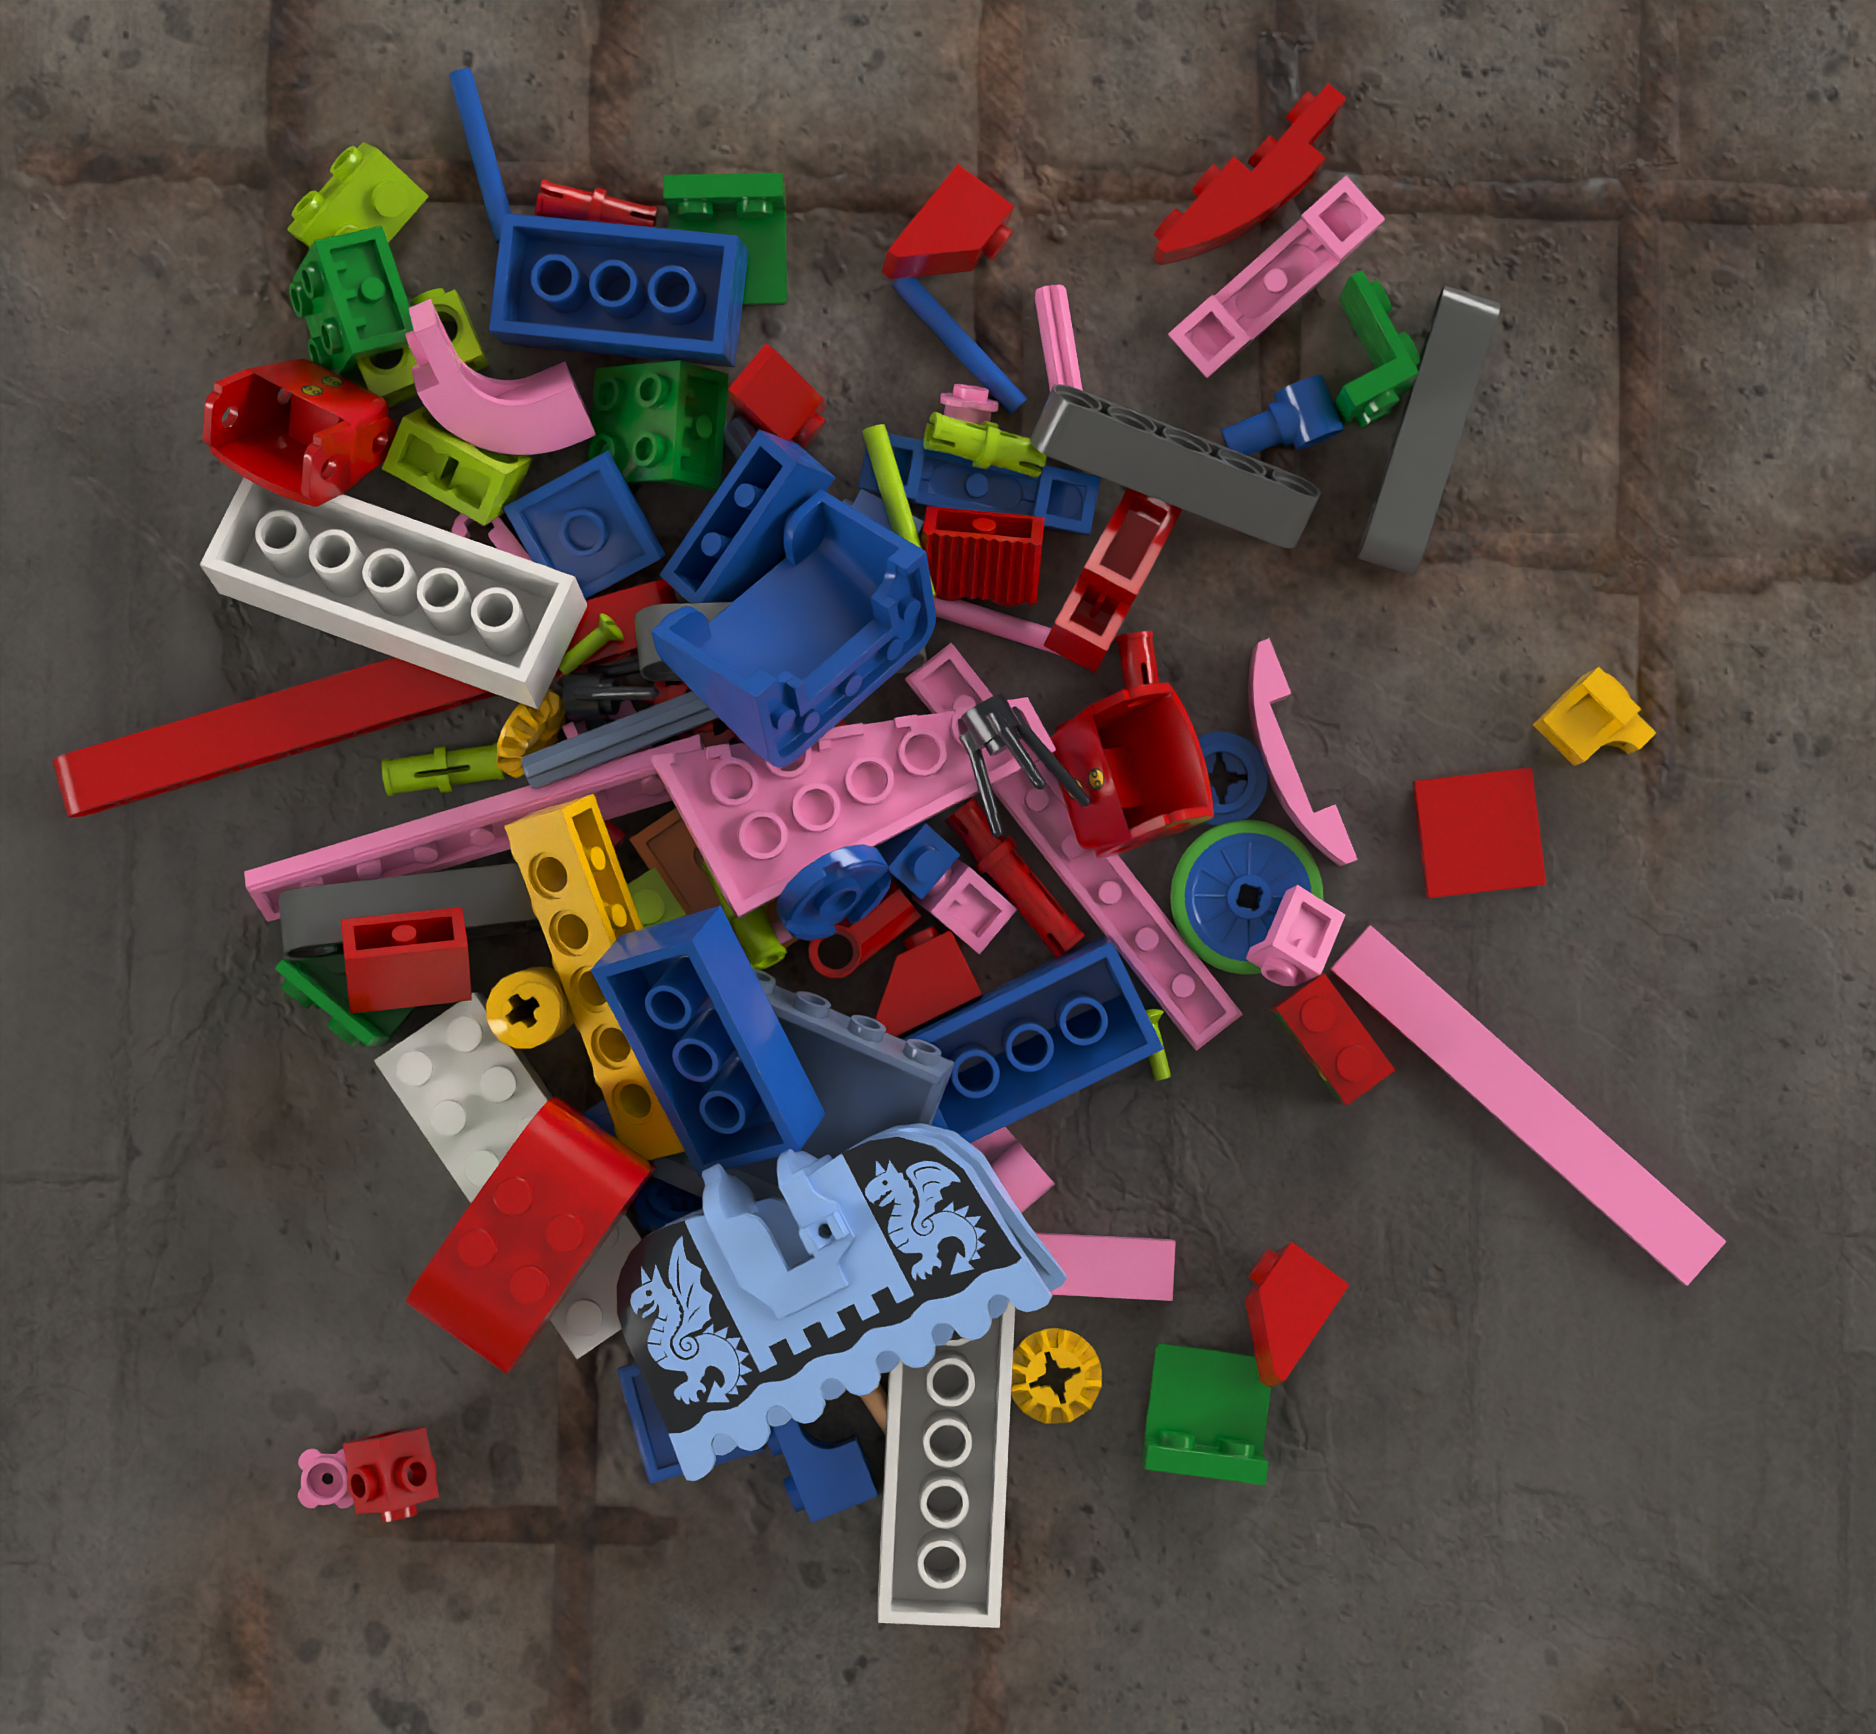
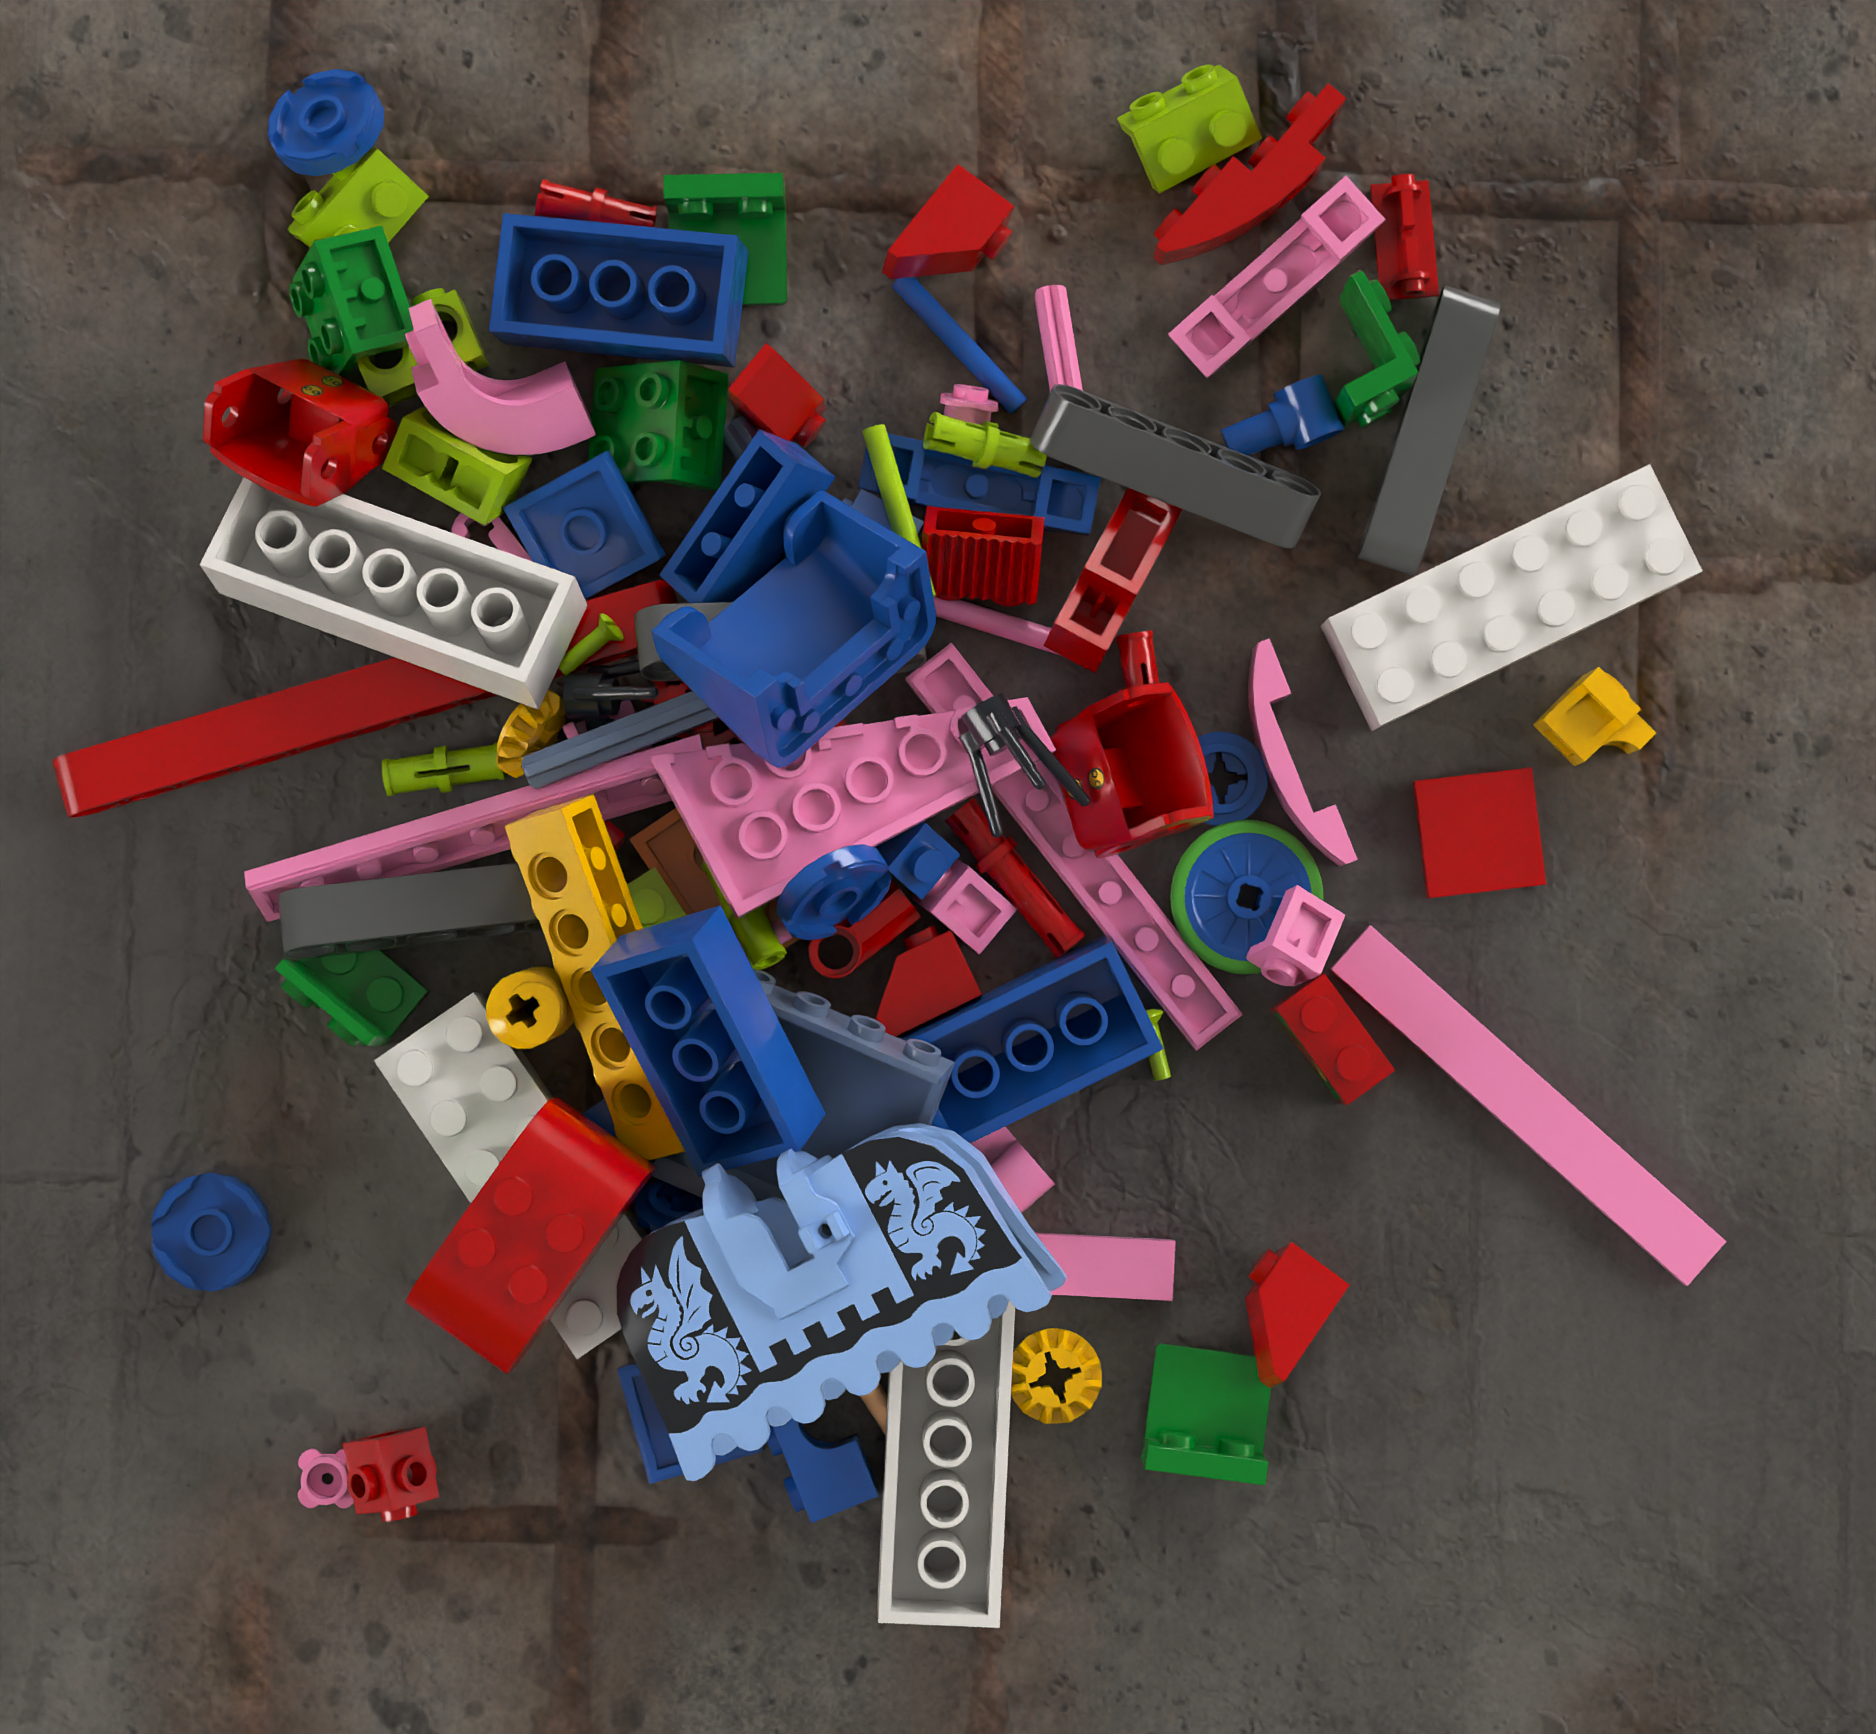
(210, 1231): none -> blue tile
(326, 123): none -> blue tile
(406, 959): red brick -> none
(480, 148): blue bar -> none
(1190, 125): none -> lime bracket
(1405, 238): none -> red hinge
(1510, 597): none -> white brick

